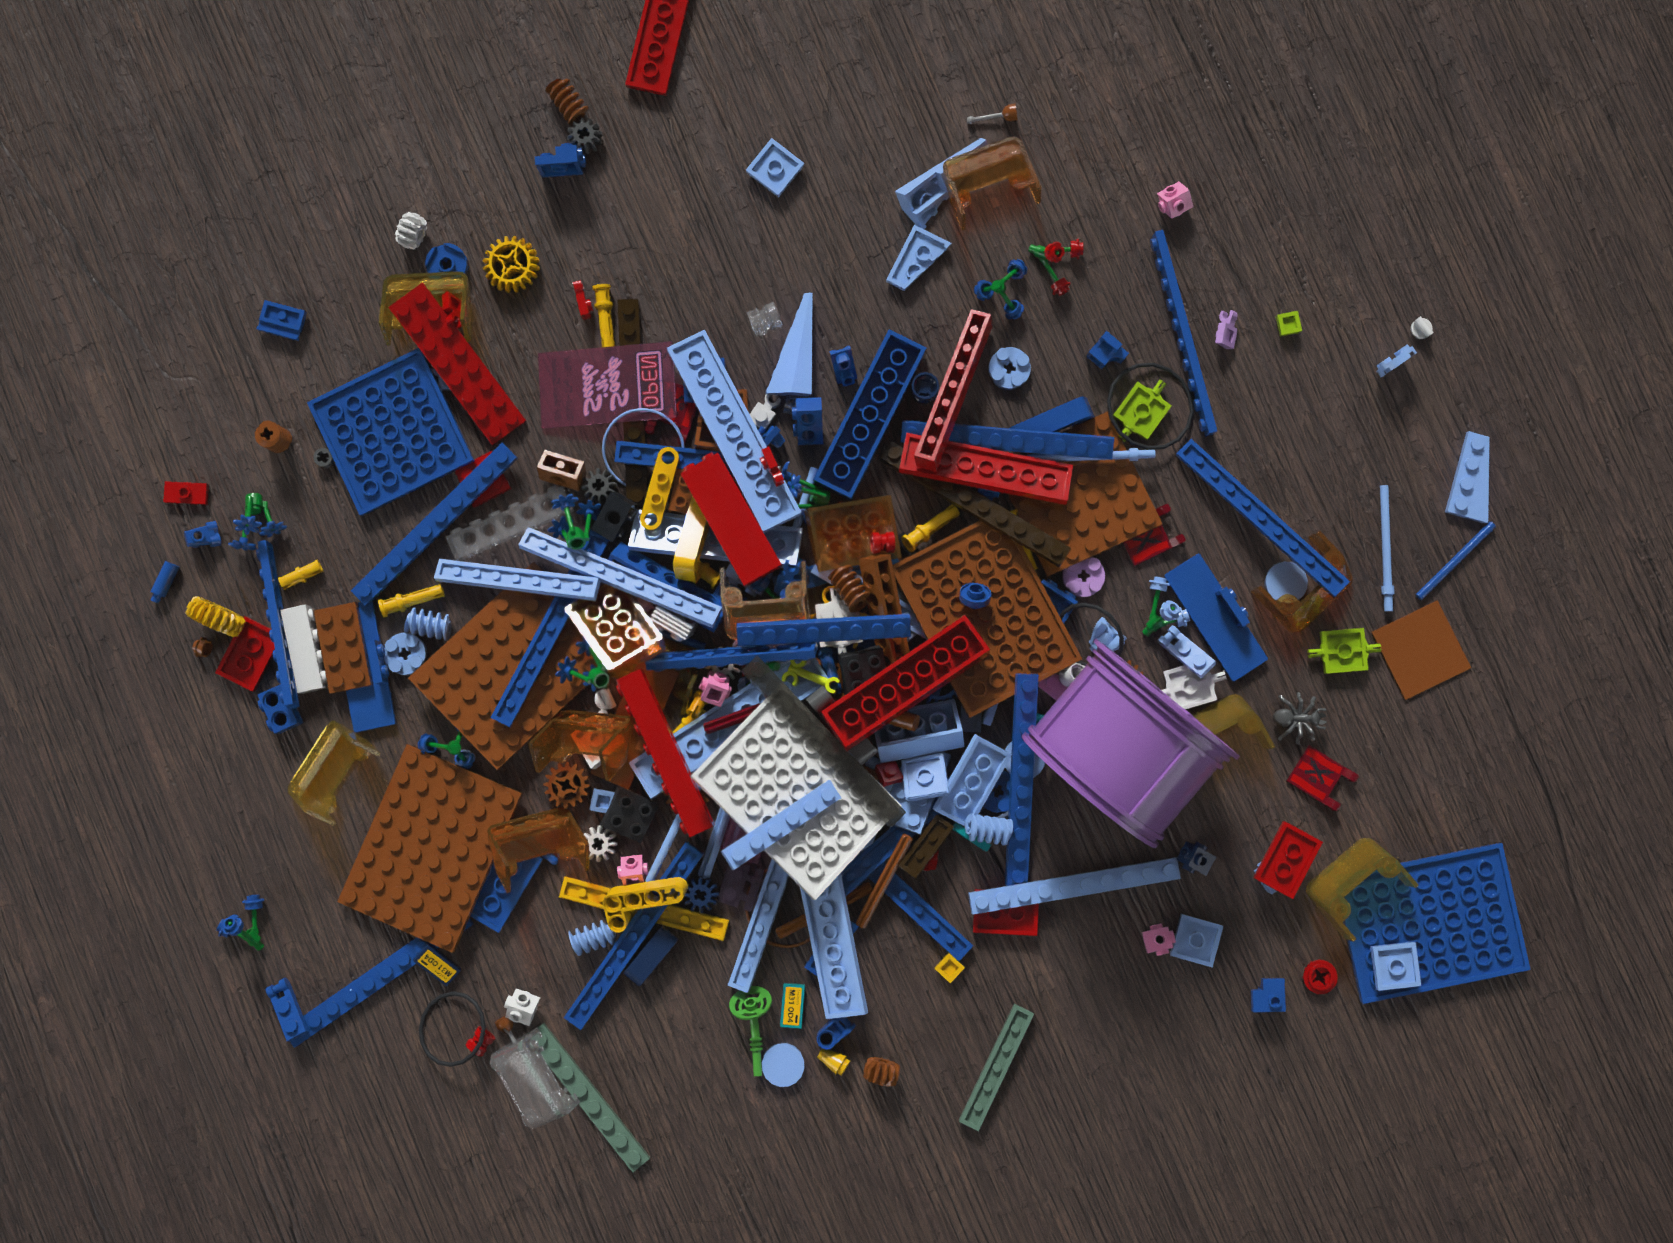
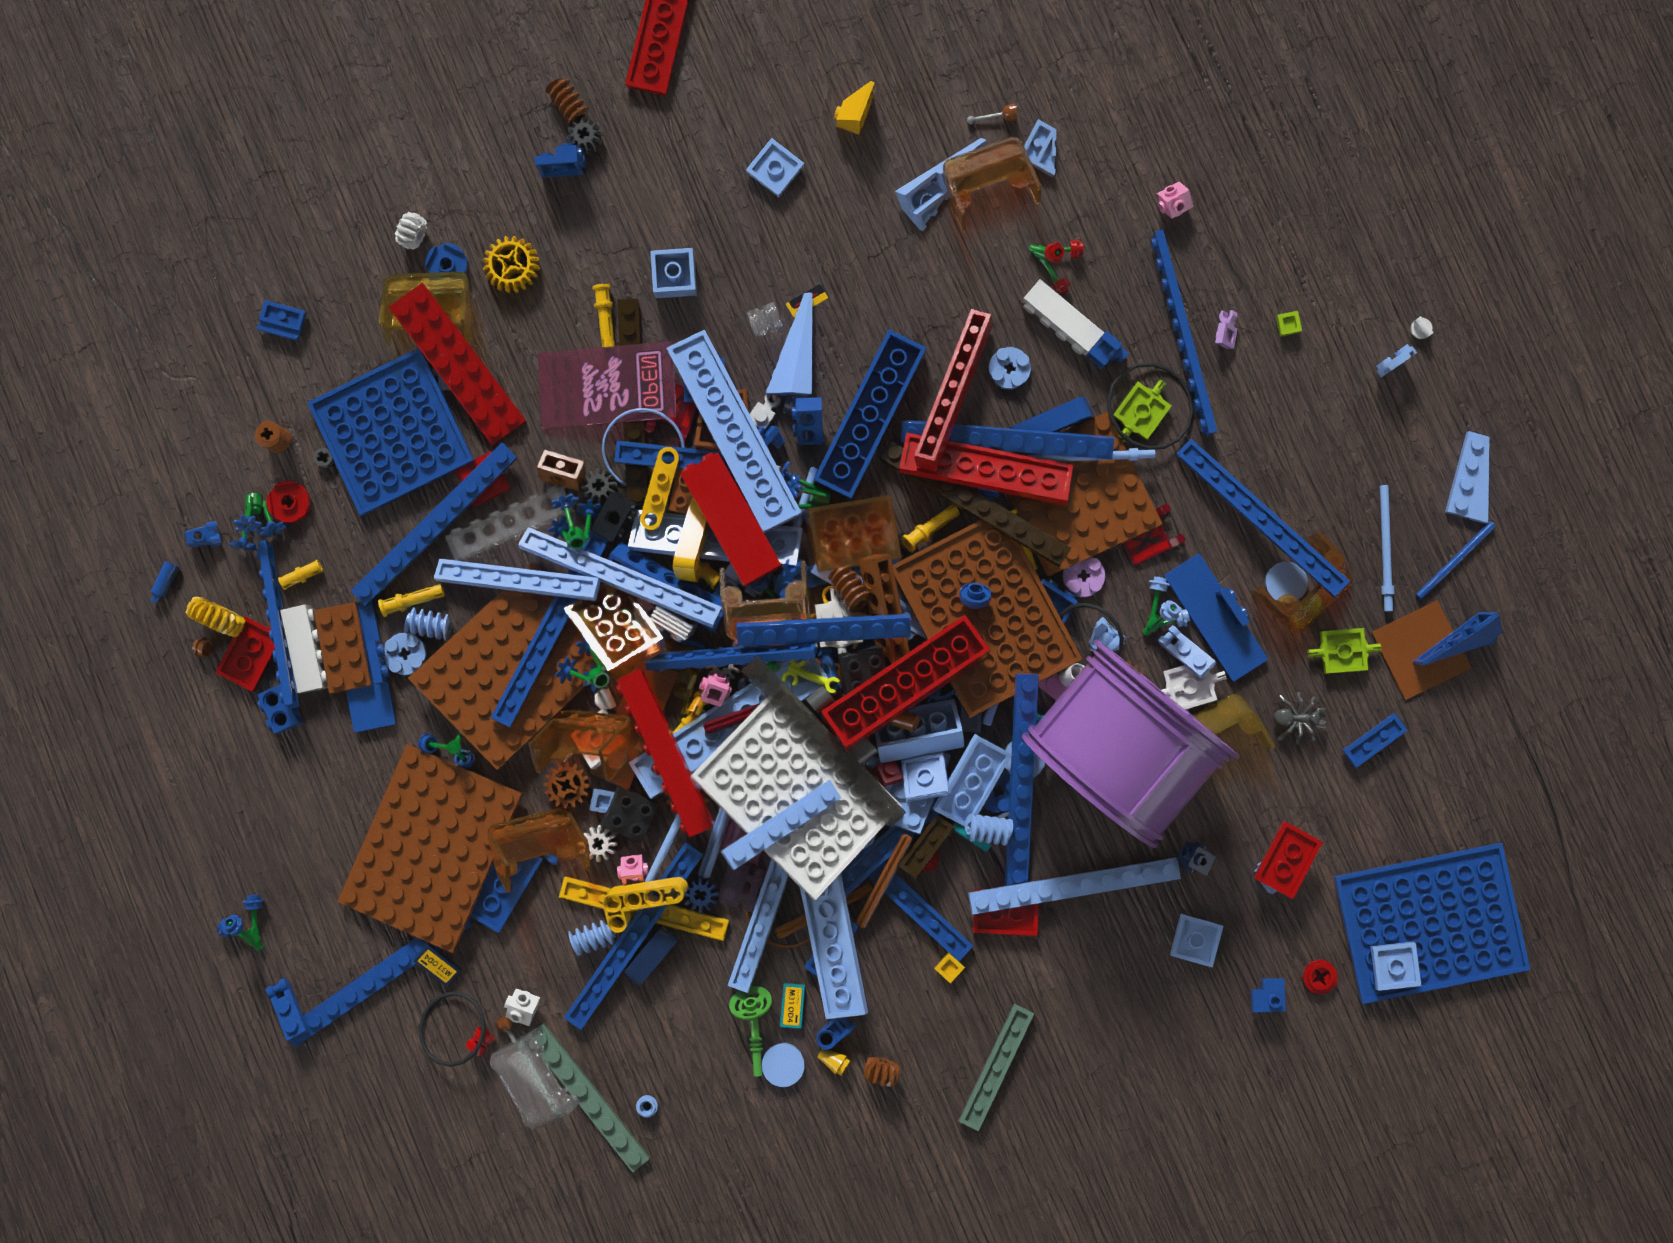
(186, 493): red plate -> none
(279, 494): none -> red plate
(325, 768): clear yellow windscreen -> none
(452, 307): red plate -> none
(584, 304): red plate -> none
(644, 1112): none -> light blue plate
(673, 273): none -> light blue brick
(769, 462): red plate -> none
(818, 296): none -> sticker
(843, 366): blue hips -> none
(855, 109): none -> yellow slope
(882, 542): red wheel -> none
(916, 257): light blue wing -> none
(924, 388): dark blue wheel -> none
(985, 289): blue plant -> none
(1041, 147): none -> light blue wing
(1062, 317): none -> white brick
(1150, 939): bright pink brick -> none
(1318, 775): flag -> none
(1346, 873): clear yellow windscreen -> none
(1374, 740): none -> blue plate
(1474, 633): none -> blue wedge

